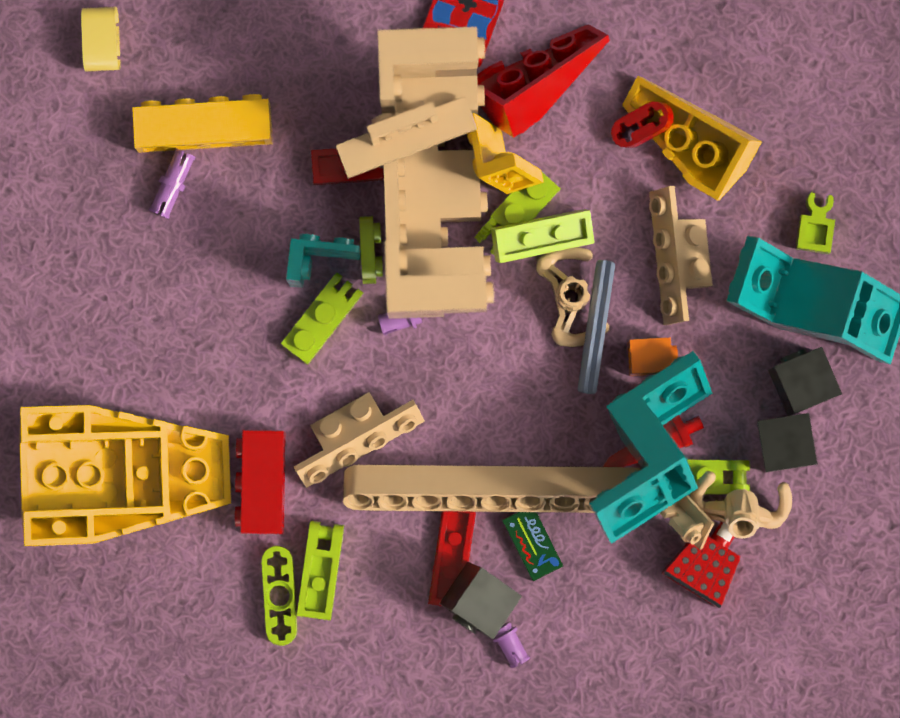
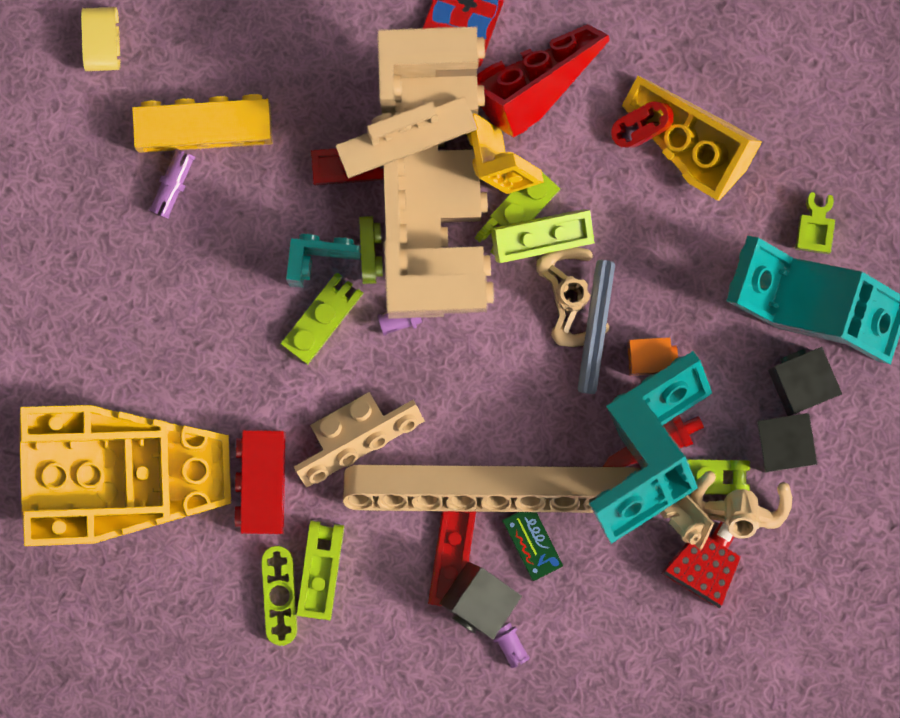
(680, 255): tan bracket -> none

